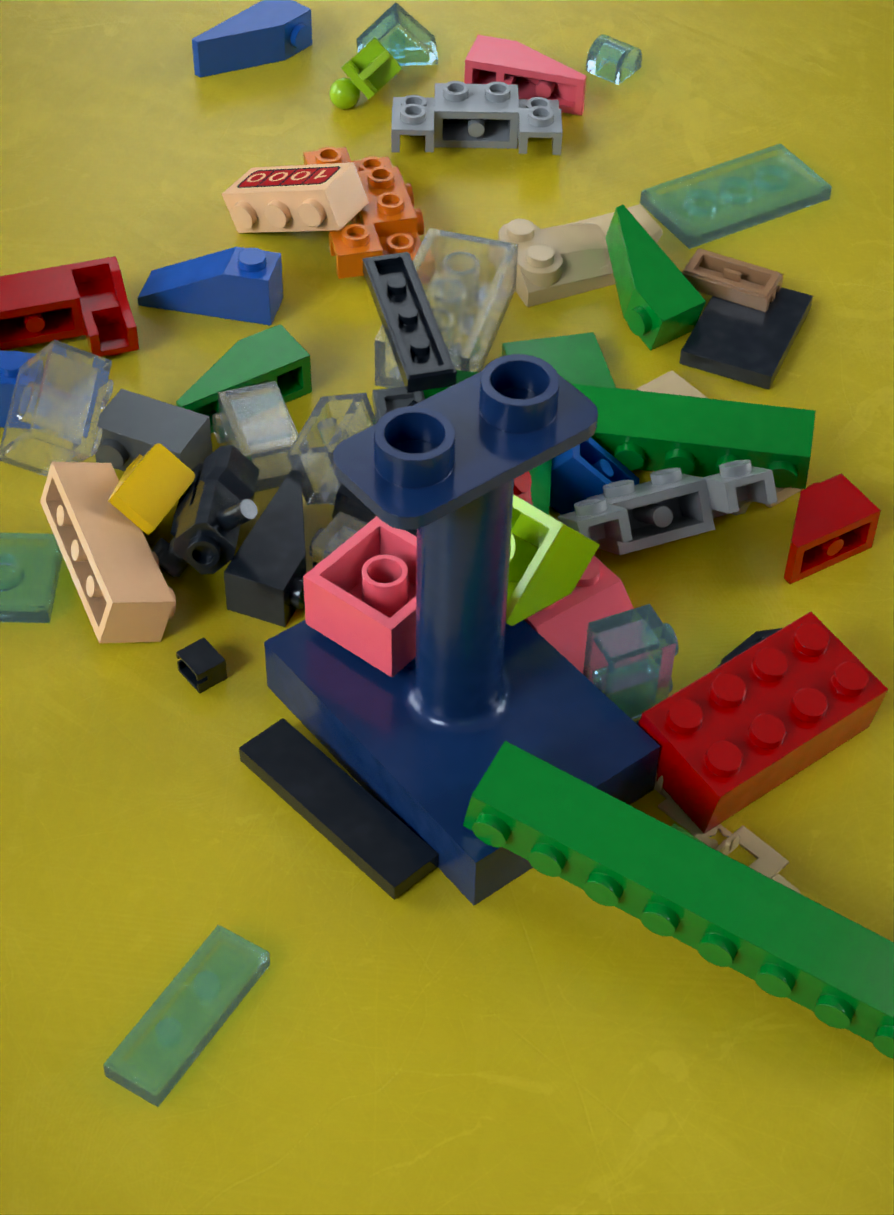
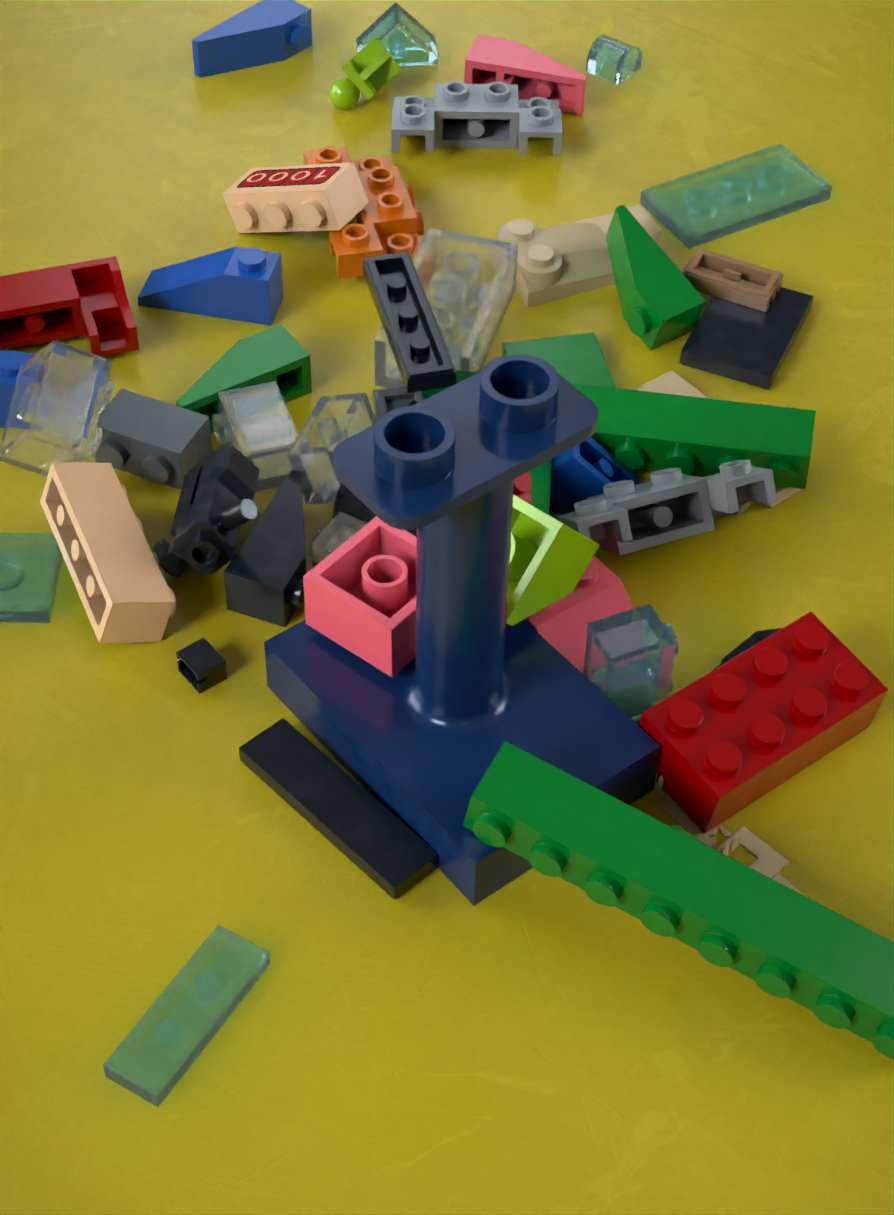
(151, 487): yellow slope -> none
(829, 526): red slope -> none

